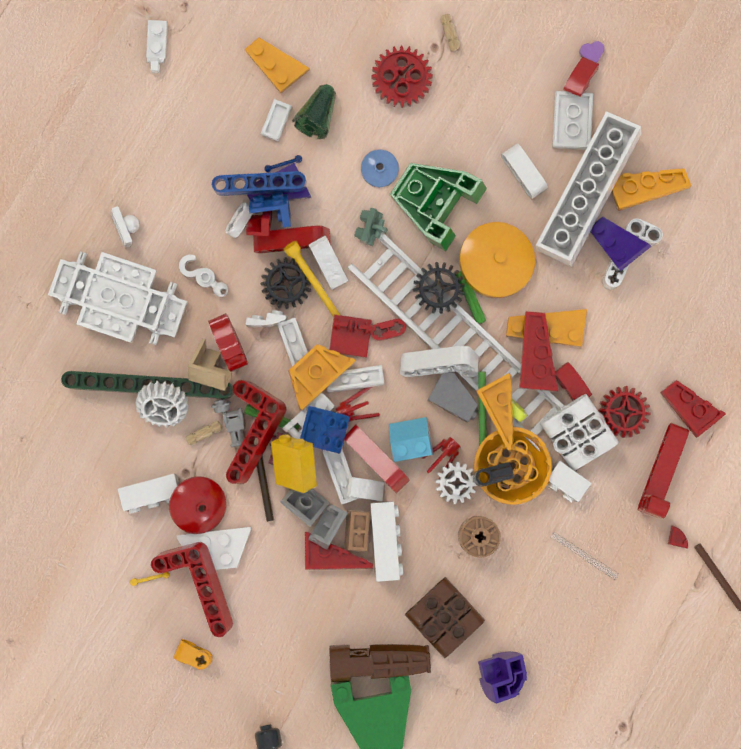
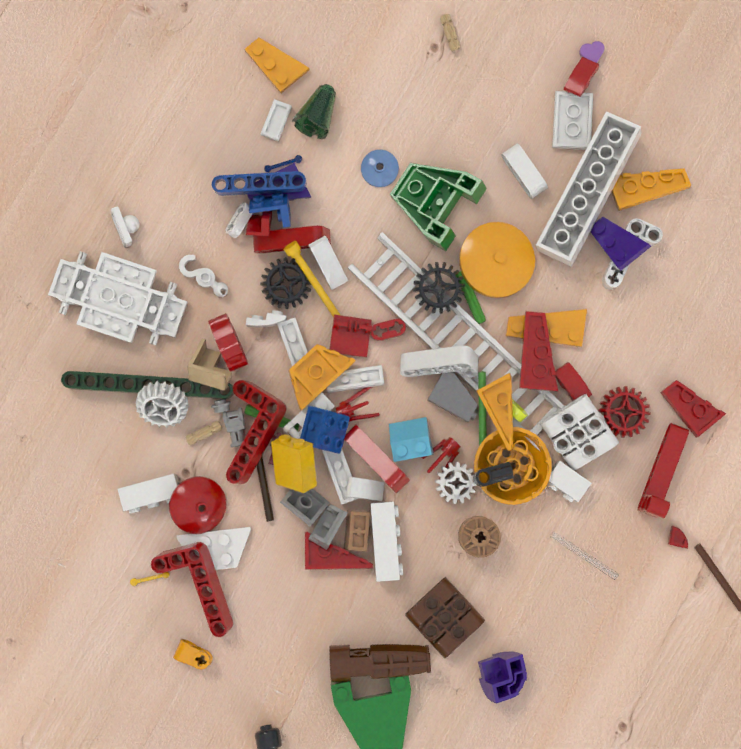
(156, 44): white hinge -> none
(373, 226): sand green hips -> none
(414, 87): red gear -> none

